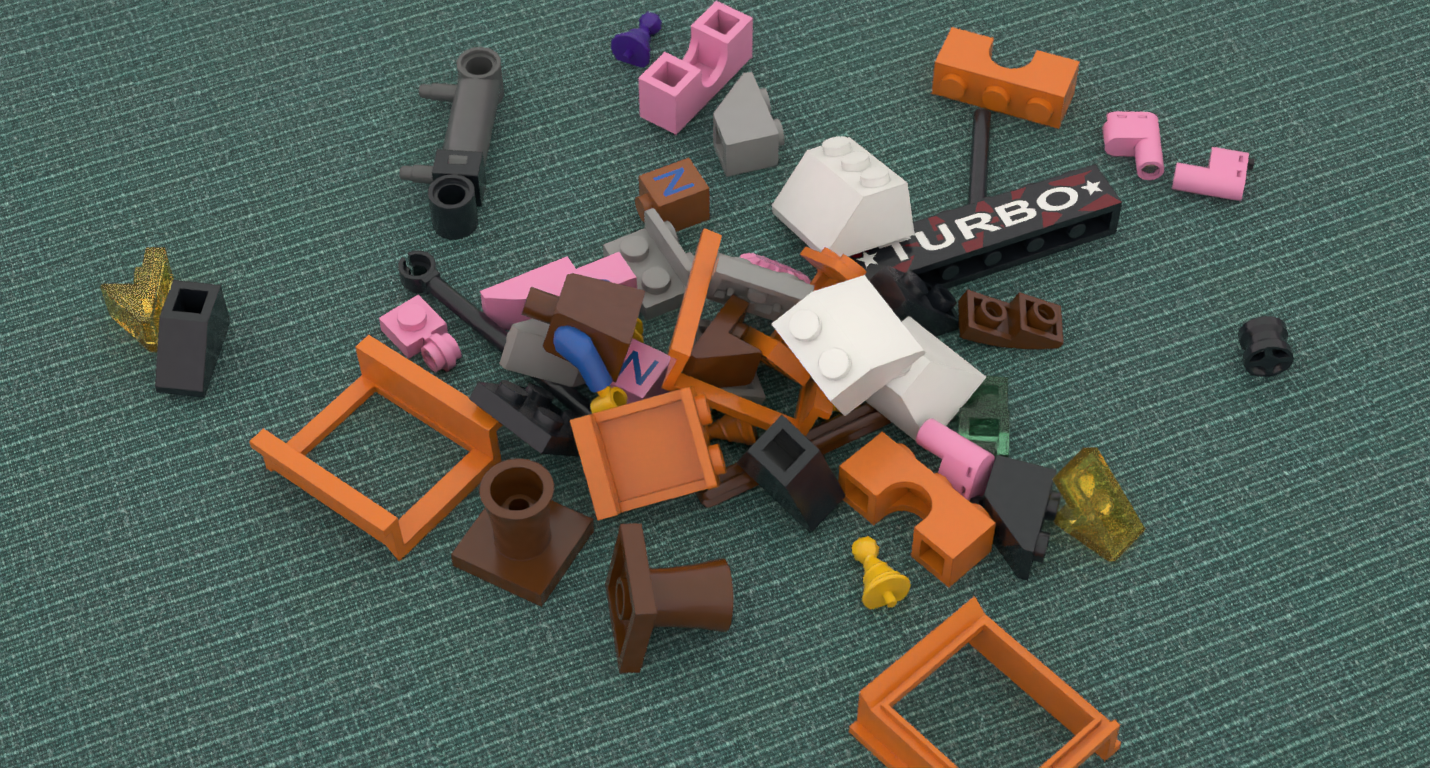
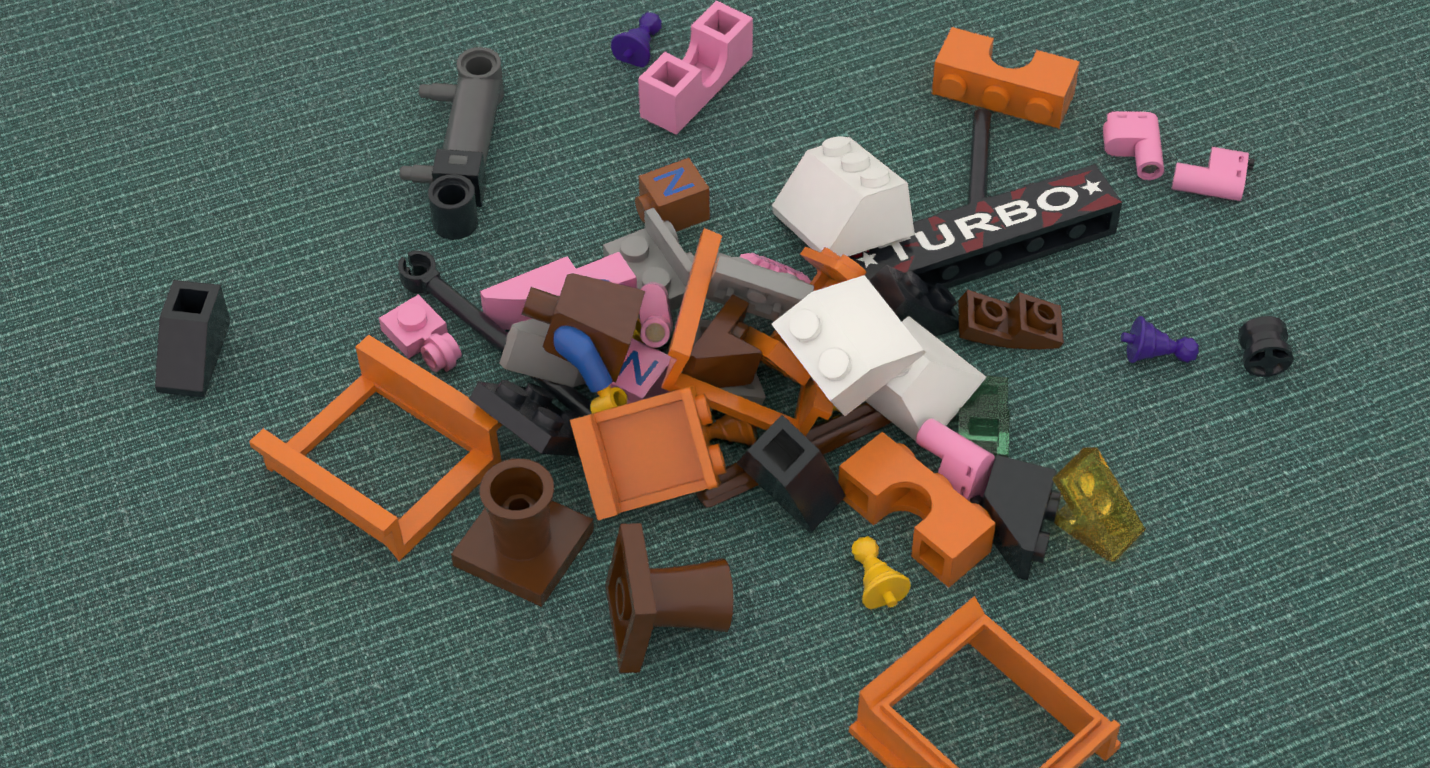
(140, 304): clear yellow slope -> none
(655, 315): none -> bright pink piece
(744, 129): light grey slope -> none
(1149, 342): none -> dark purple piece

